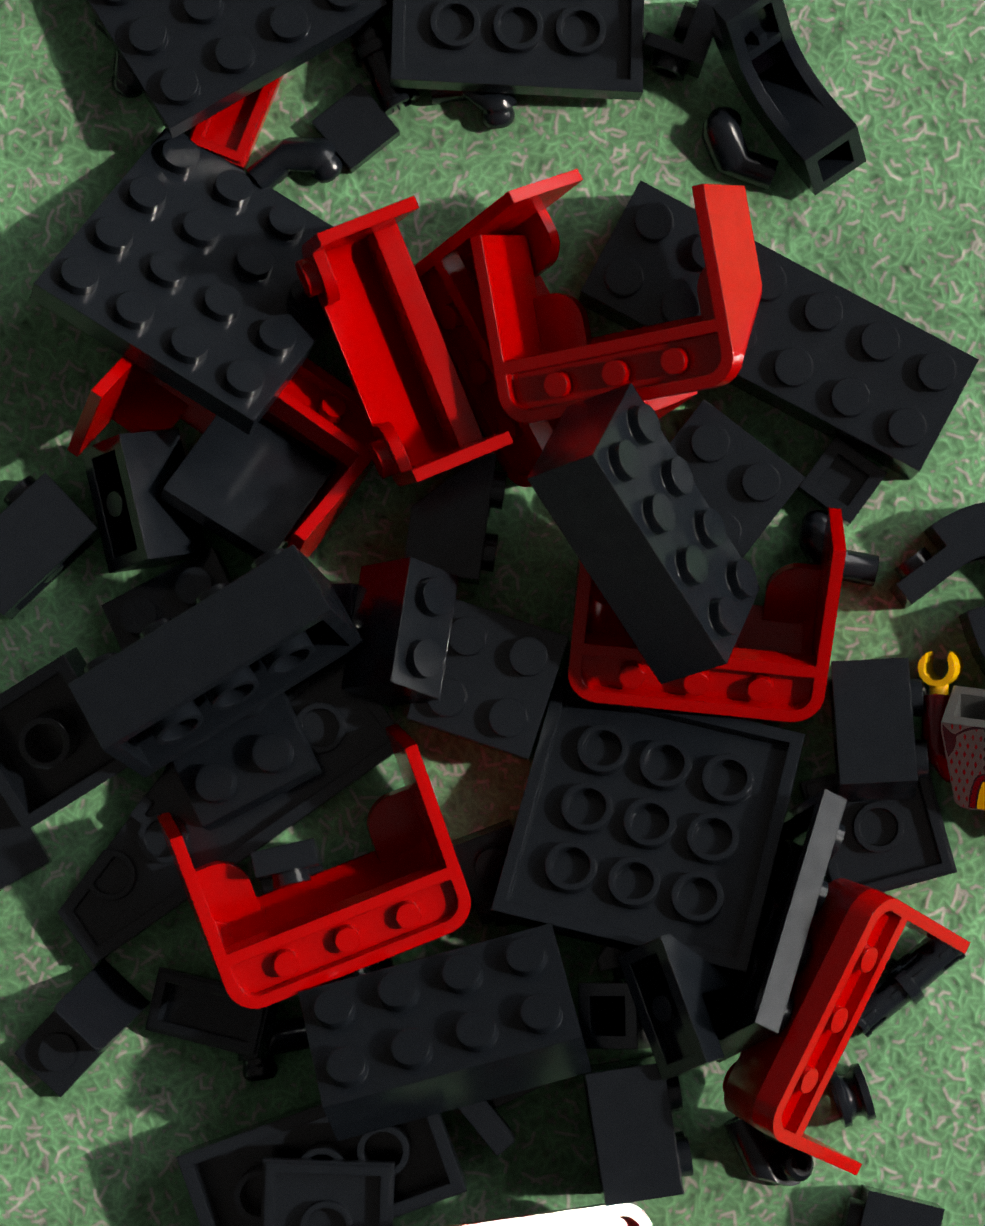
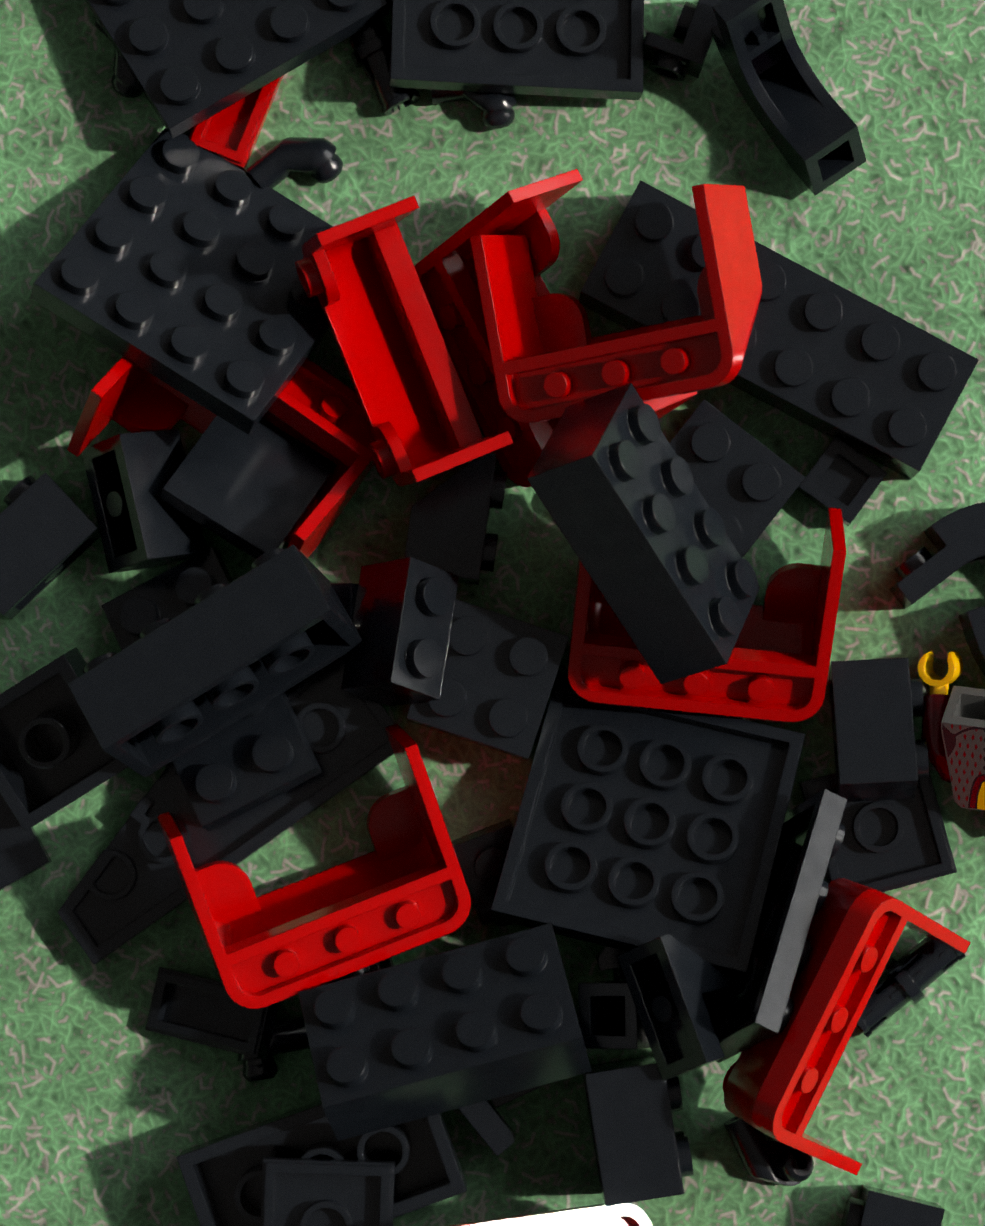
(82, 1027): black slope -> none
(287, 864): black bracket -> none
(356, 127): black tile -> none
(729, 150): black arm -> none
(851, 1095): black bush -> none
(858, 566): black arm -> none

